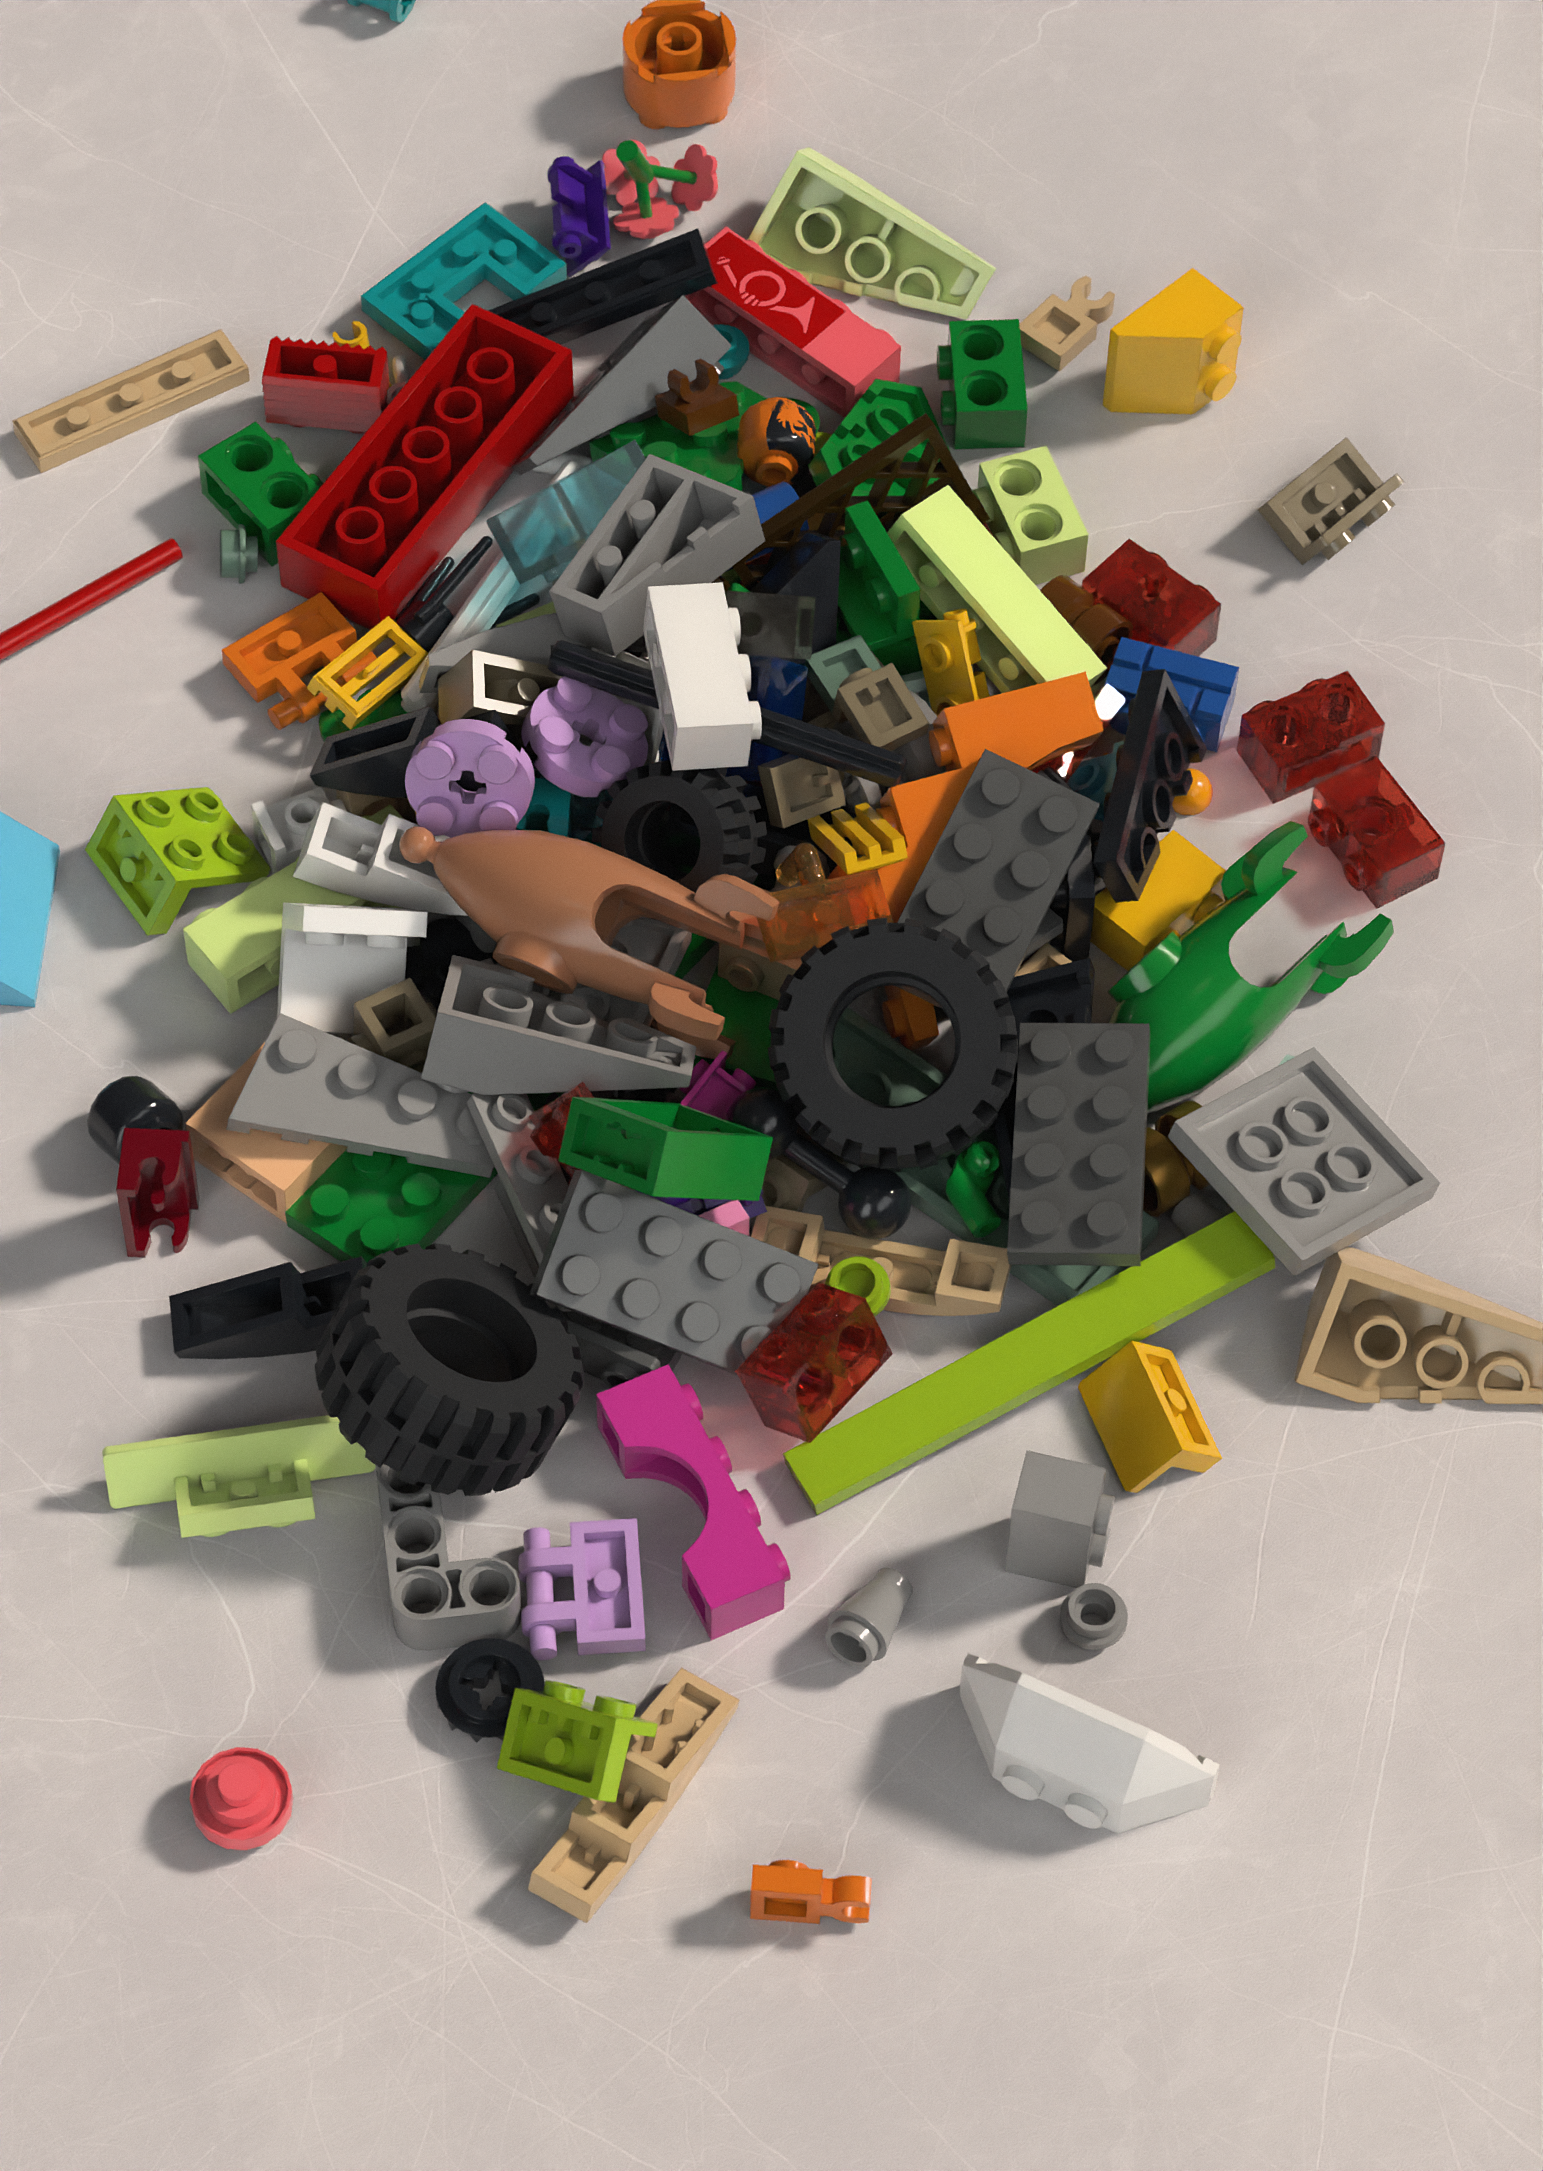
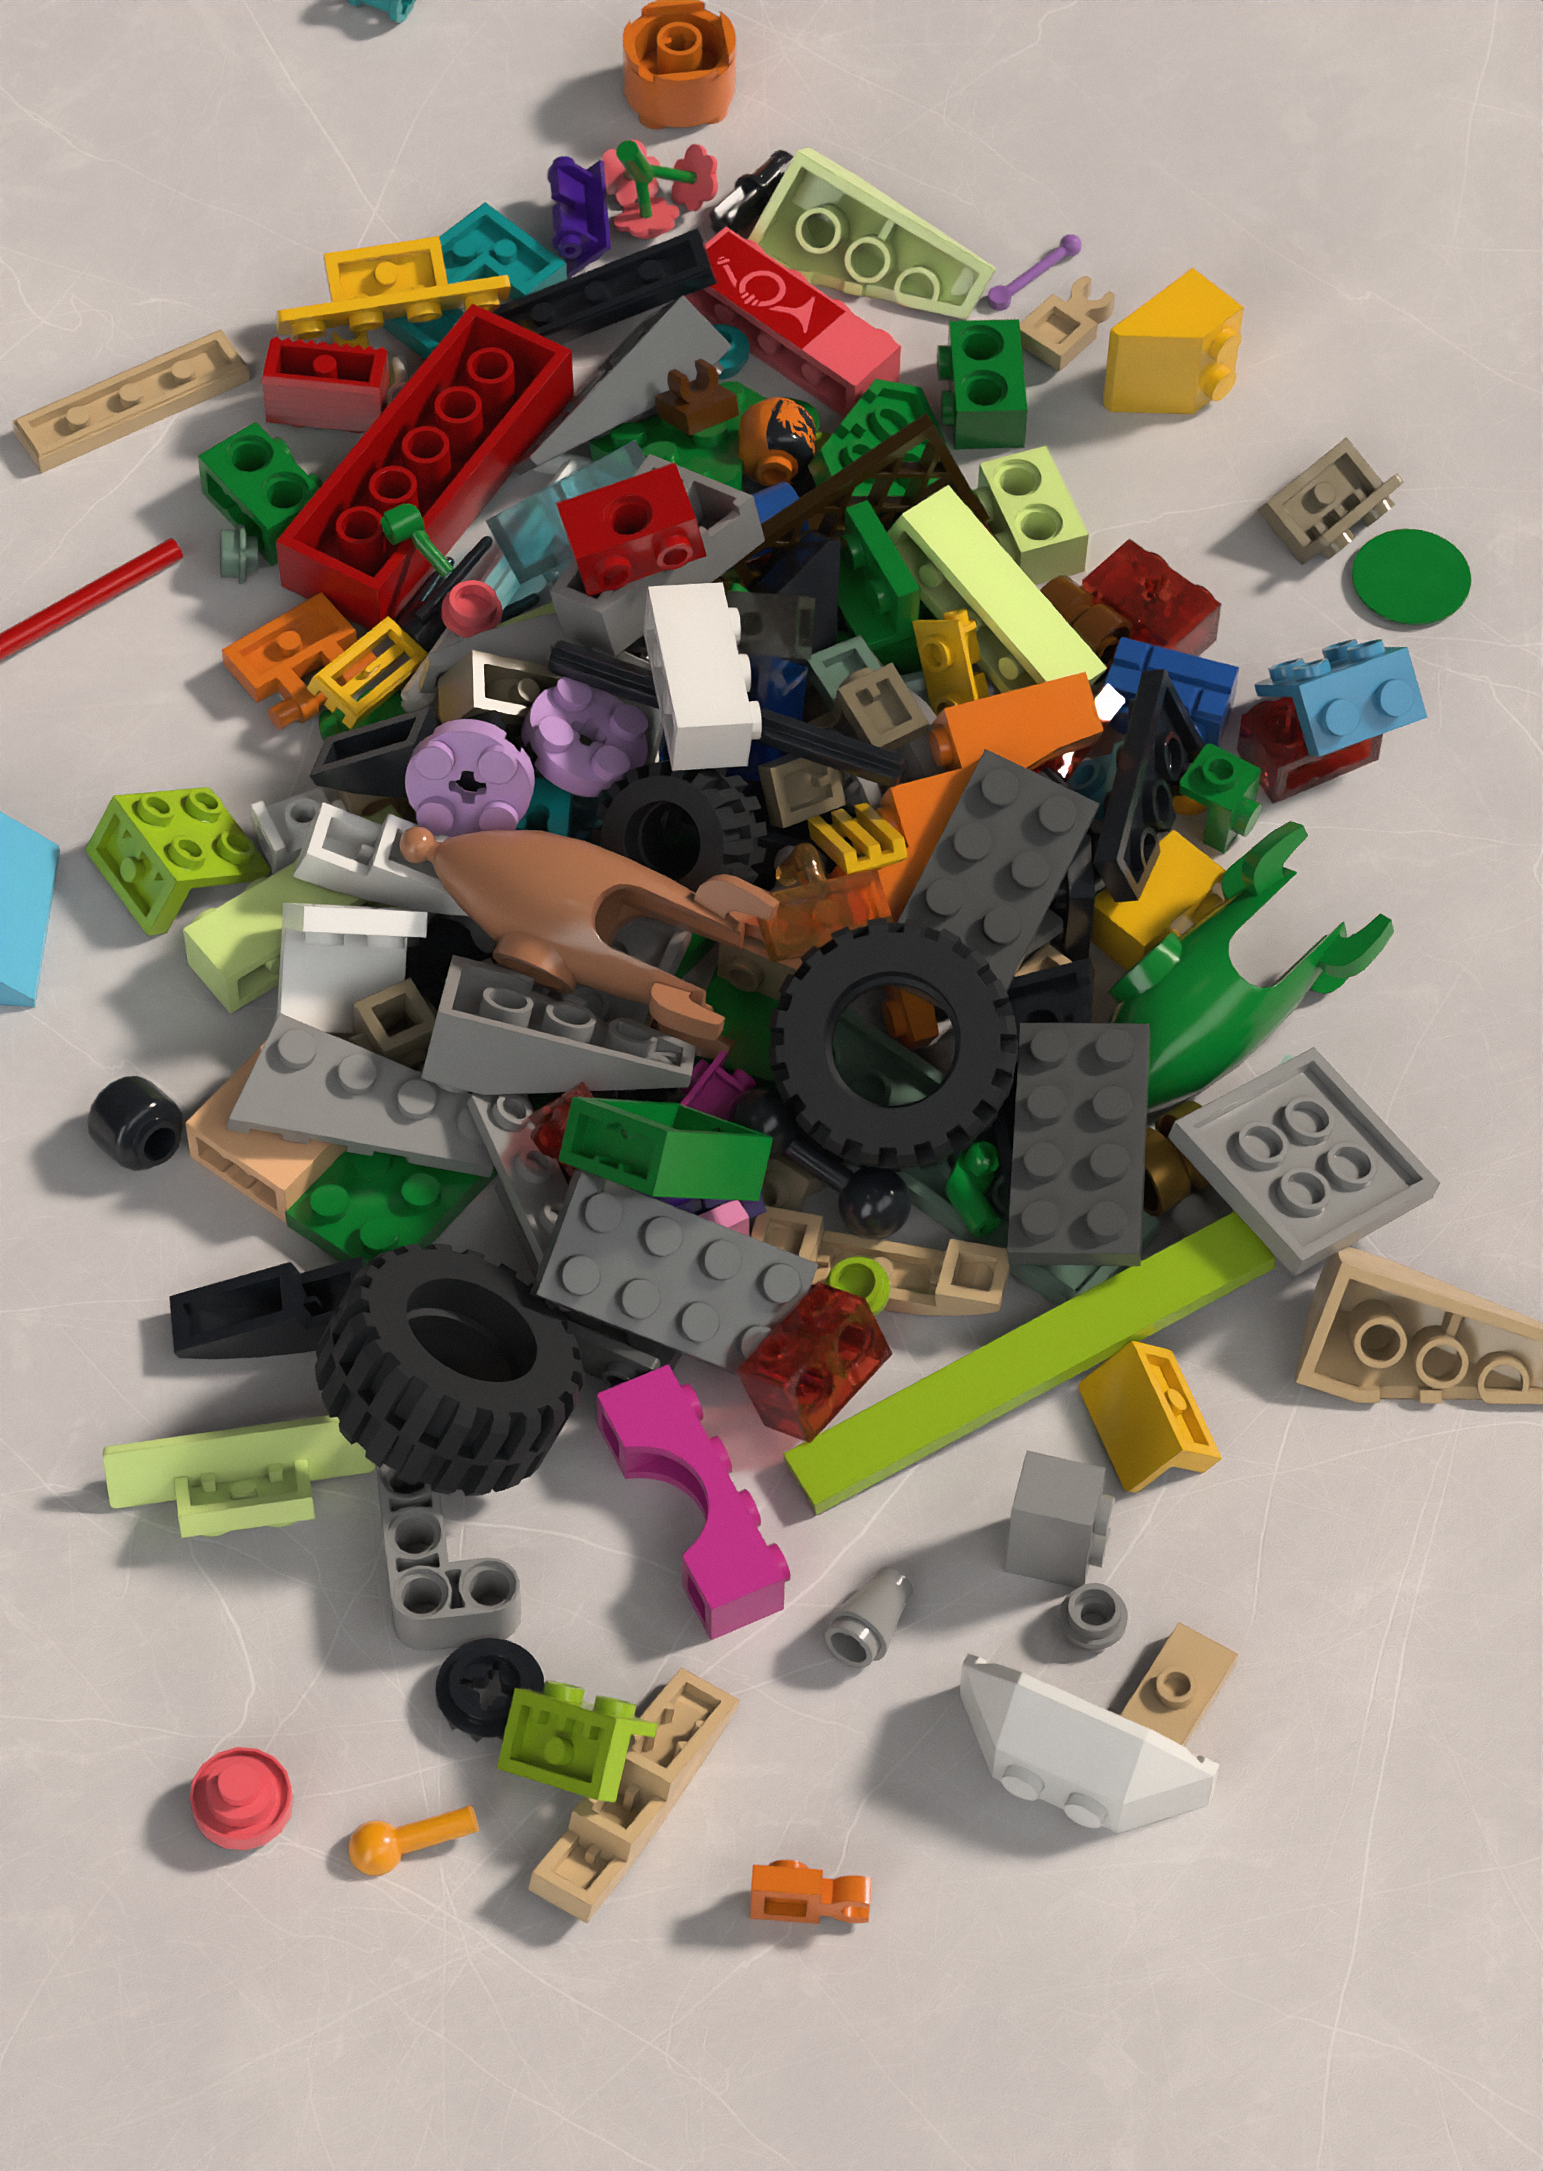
(156, 1186): dark red hinge -> none
(378, 1846): none -> light orange bar
(388, 284): none -> yellow bracket
(405, 523): none -> green hand
(471, 608): none -> coral plate
(606, 1589): lavender plate -> none
(631, 529): none -> red brick
(750, 195): none -> black axle
(1000, 296): none -> medium lavender hinge
(1181, 1684): none -> tan plate
(1228, 790): none -> green bracket
(1348, 693): none -> dark azure bracket
(1404, 844): clear red brick -> none
(1411, 576): none -> green piece

